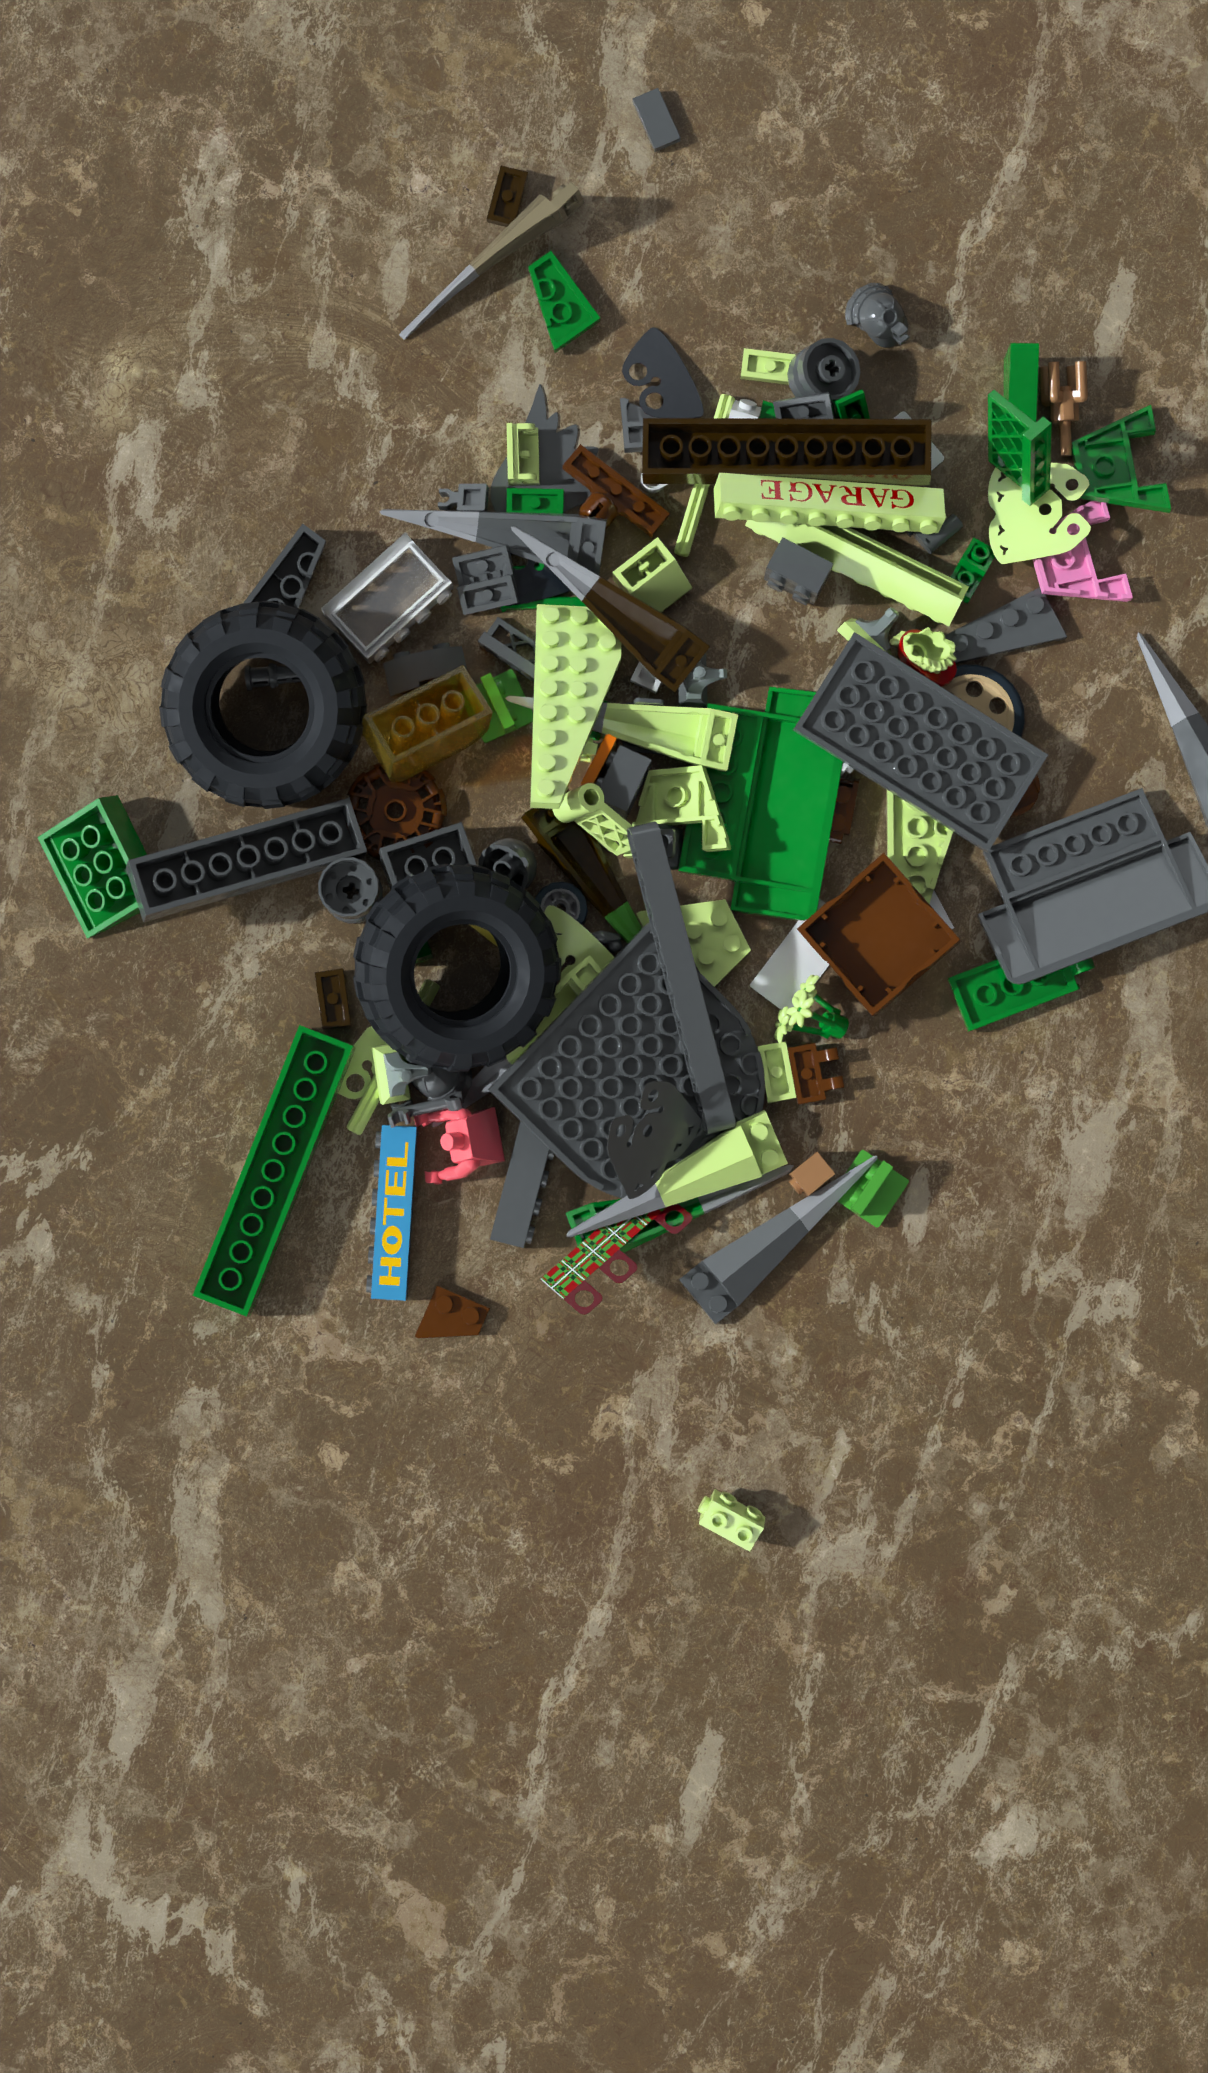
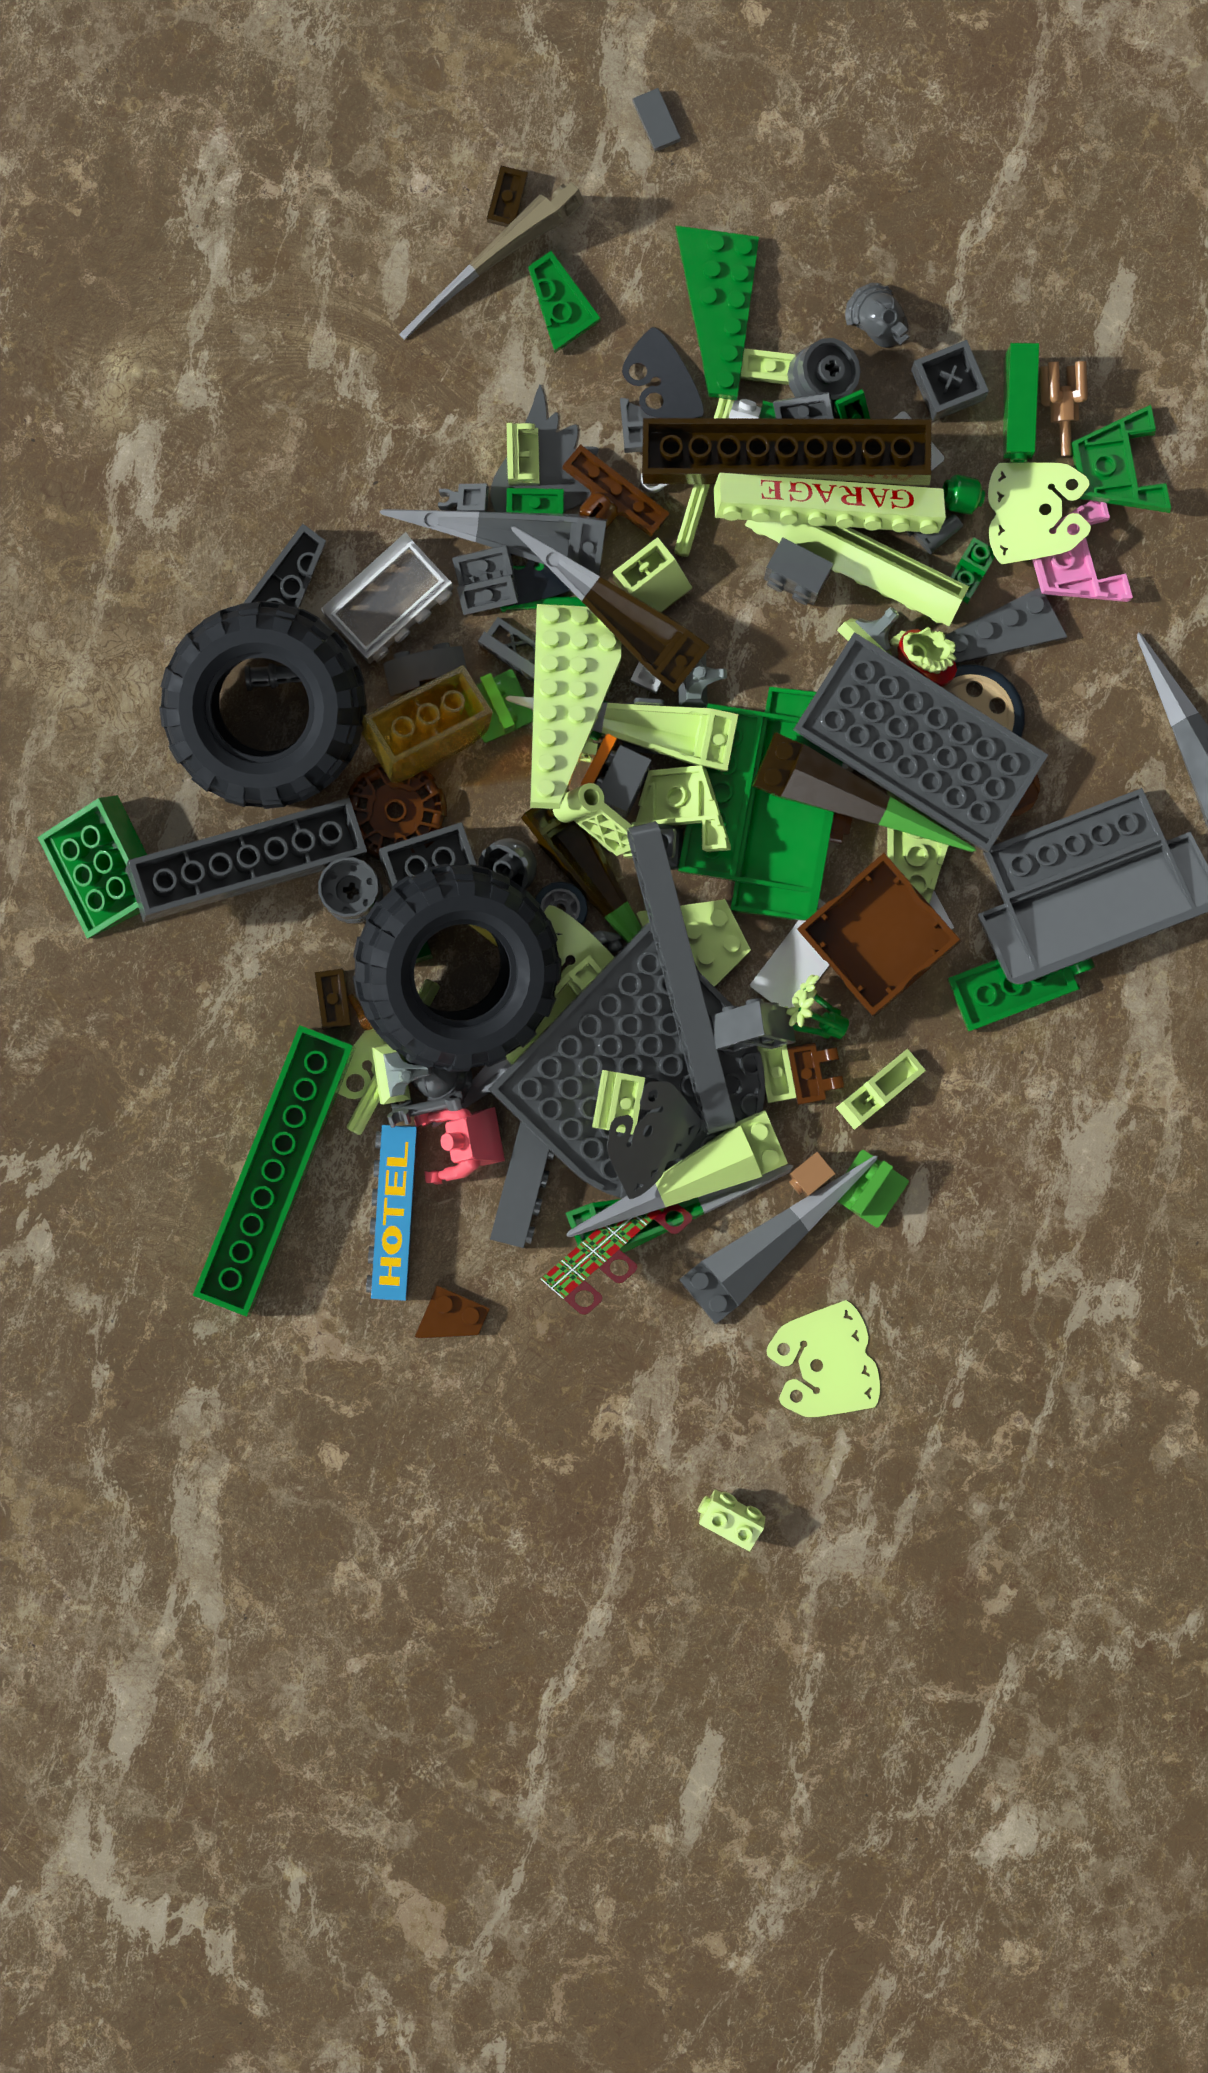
(360, 1013): none -> clear orange hand
(618, 1096): none -> yellowish green plate
(719, 289): none -> green wing
(751, 1026): none -> dark grey brick
(807, 777): none -> dark brown plate
(842, 1357): none -> yellowish green piece
(880, 1089): none -> yellowish green slope
(949, 380): none -> dark grey brick
(963, 494): none -> green head
(1022, 452): green fence -> none

